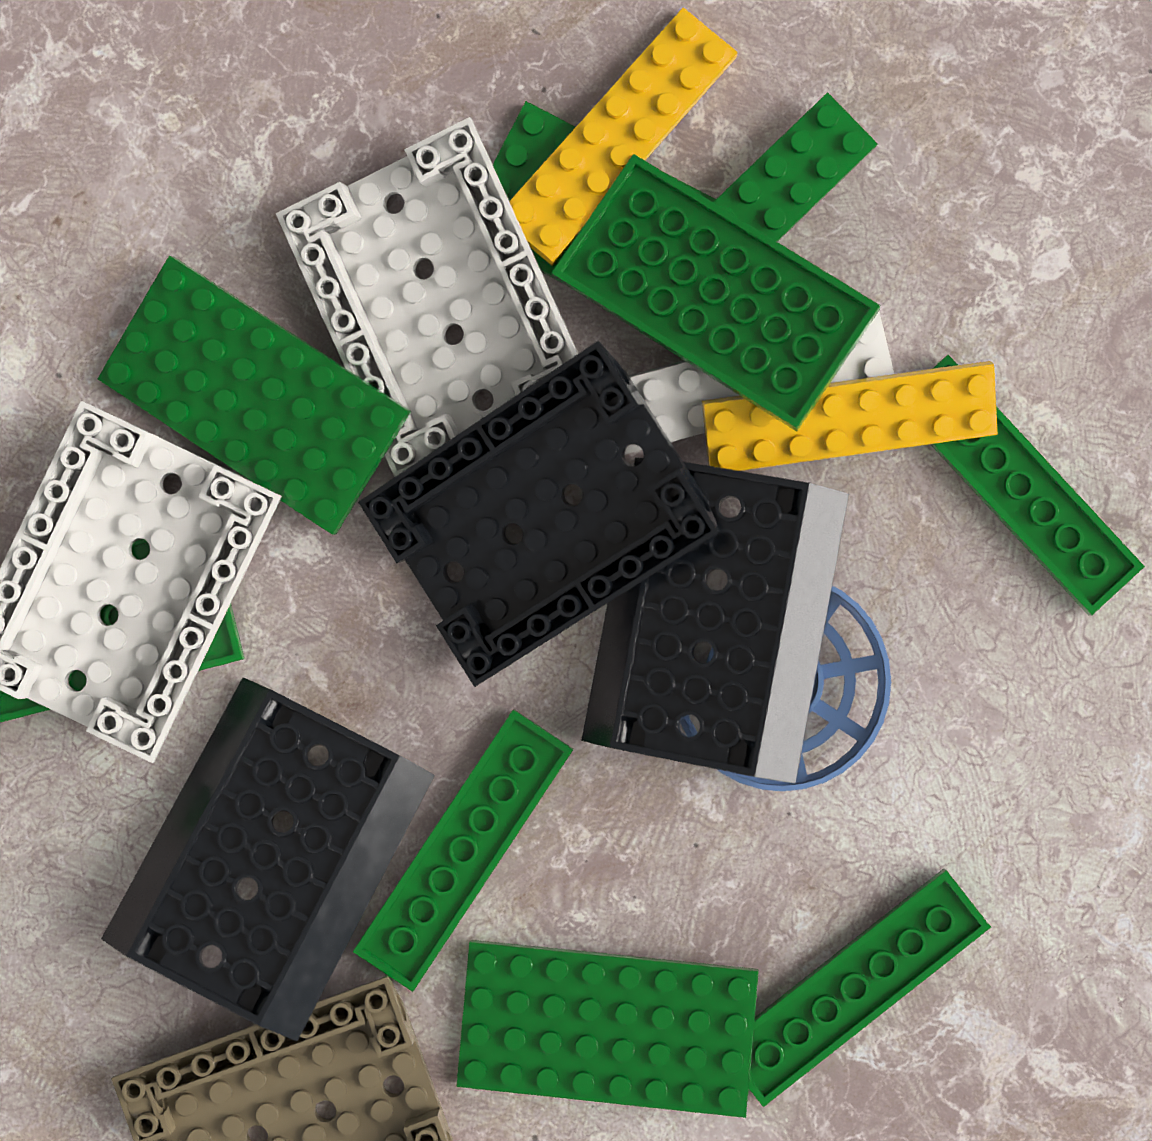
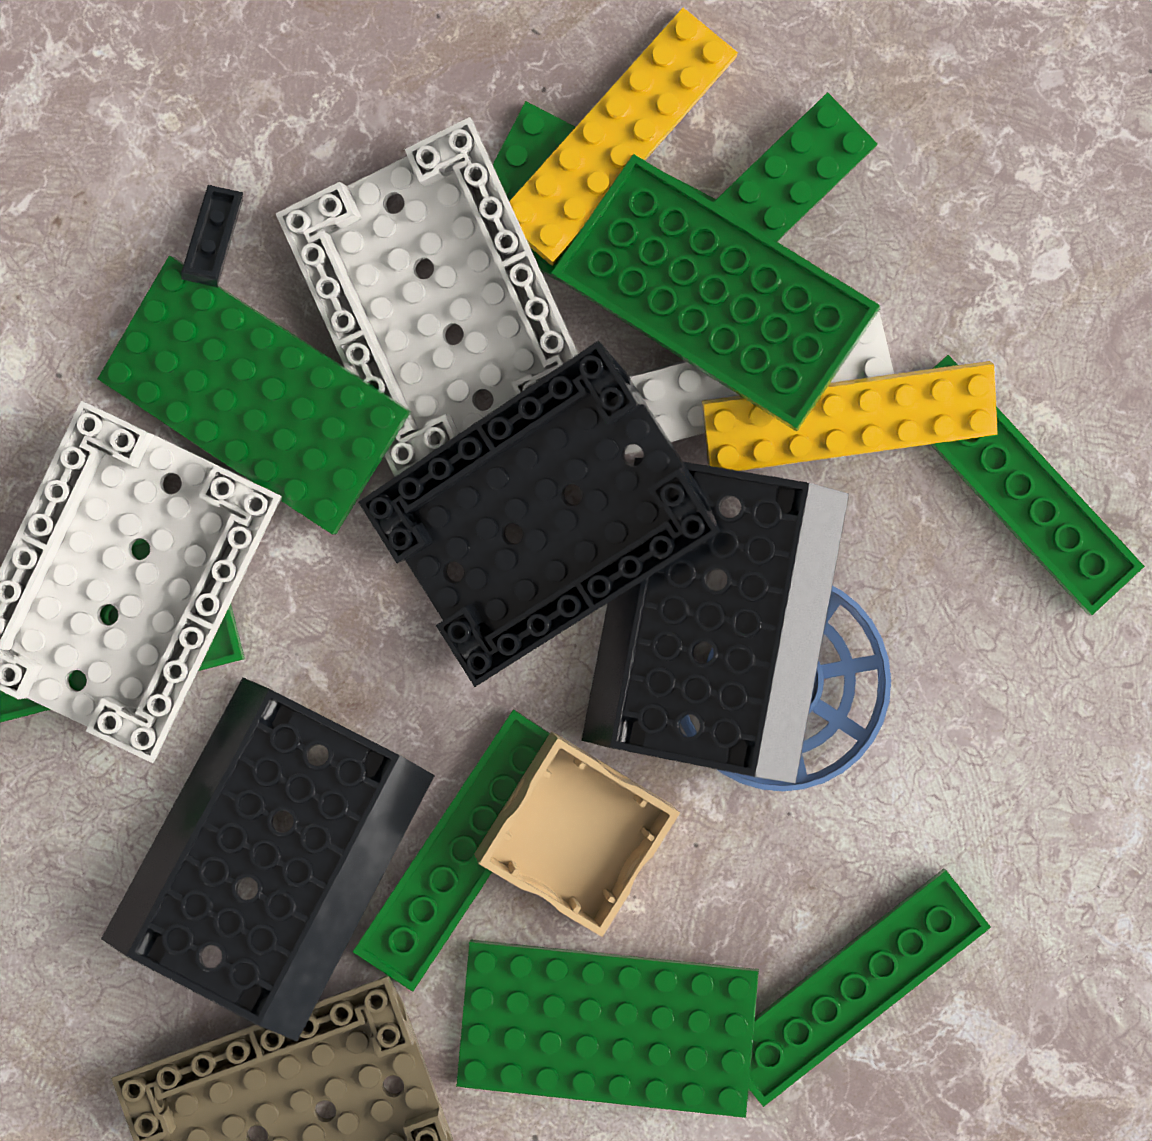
(212, 236): none -> black tile
(576, 833): none -> tan tile

